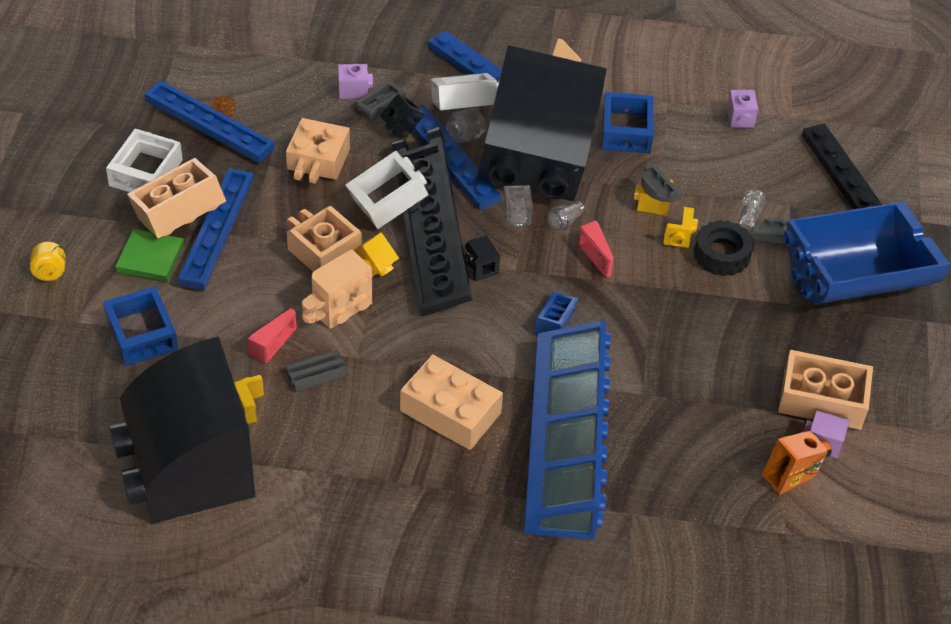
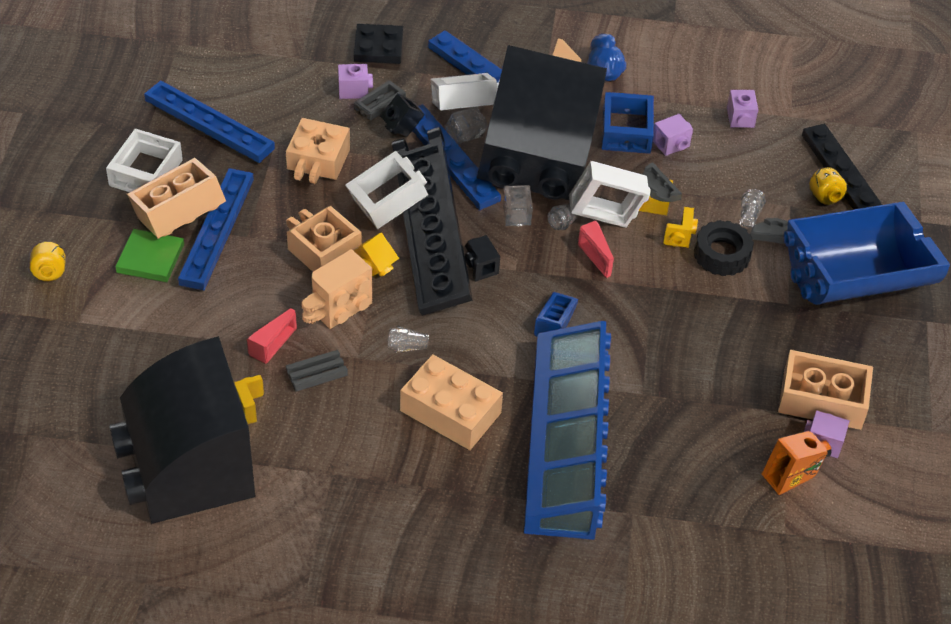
(136, 348): blue window -> none
(224, 105): clear orange plate -> none
(378, 43): none -> black plate
(405, 339): none -> clear cone
(586, 205): none -> white window
(607, 55): none -> blue hair
(672, 134): none -> lavender brick
(828, 186): none -> yellow head

